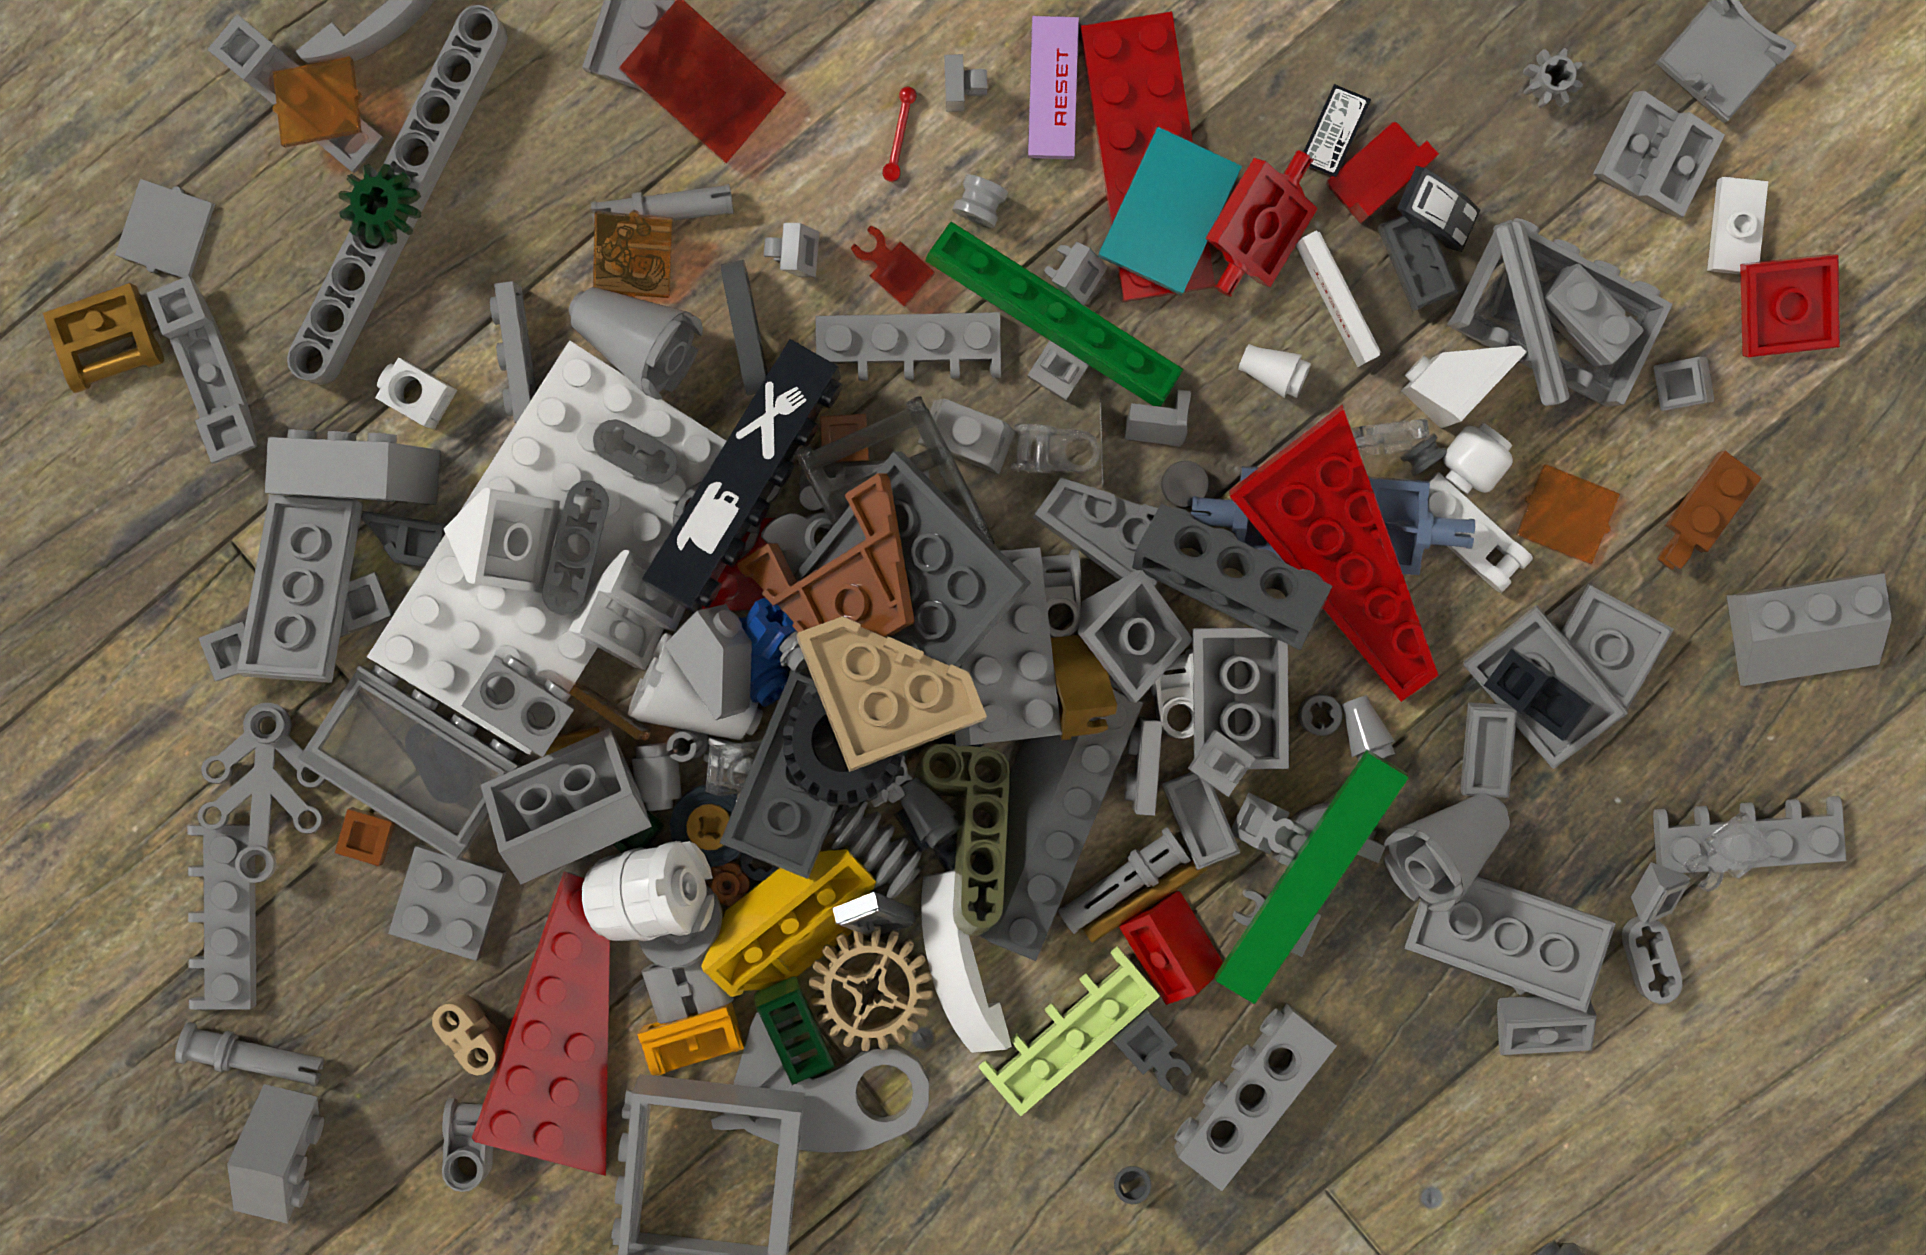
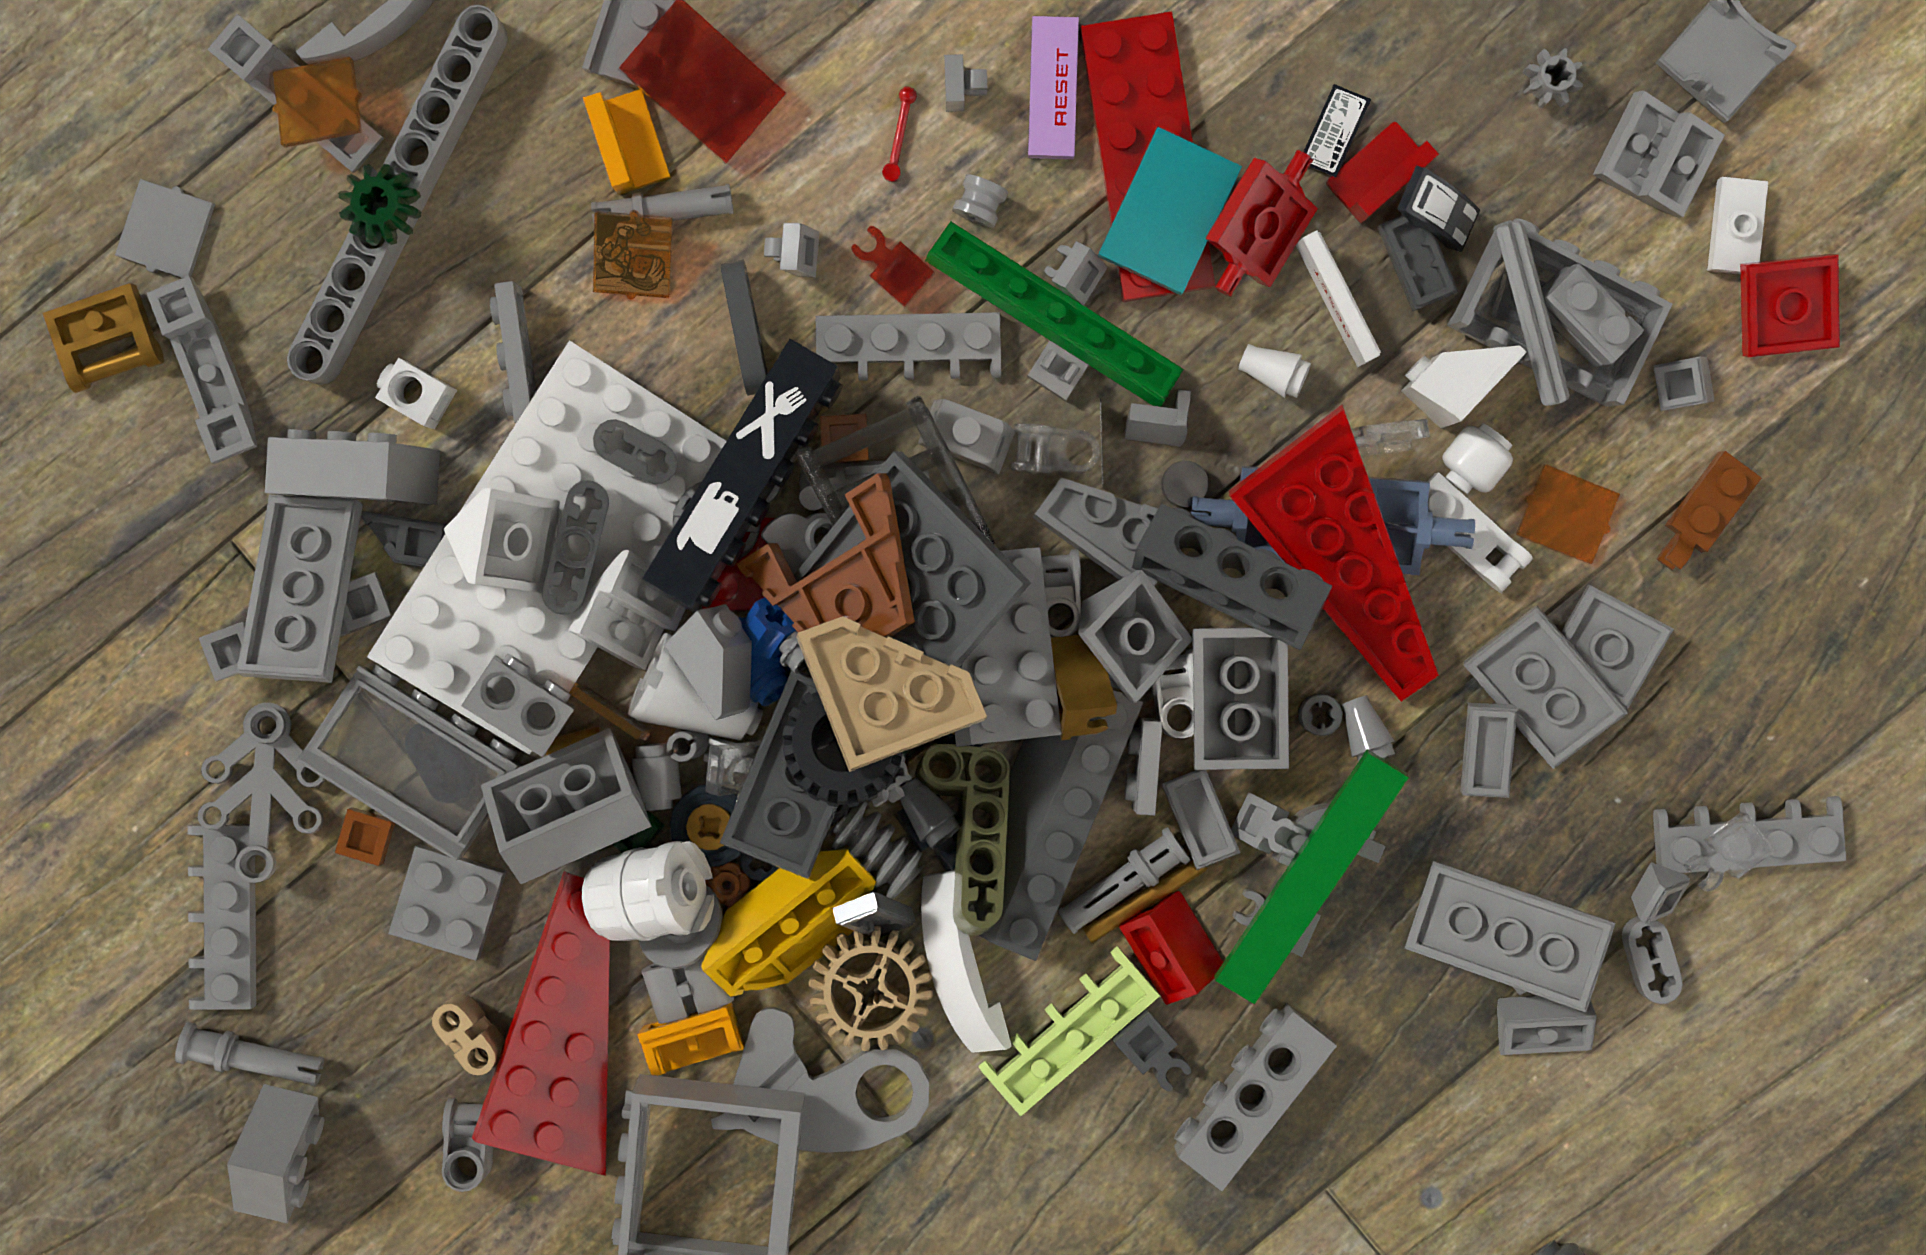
(627, 140): none -> light orange panel
(638, 337): light grey cone -> none
(776, 997): dark green slope -> none
(1127, 1175): dark grey hinge -> none
(1221, 763): light grey tile -> none
(1424, 454): dark grey bush -> none
(1446, 850): light grey cone -> none
(1538, 694): black slope -> none
(1809, 628): light grey slope -> none

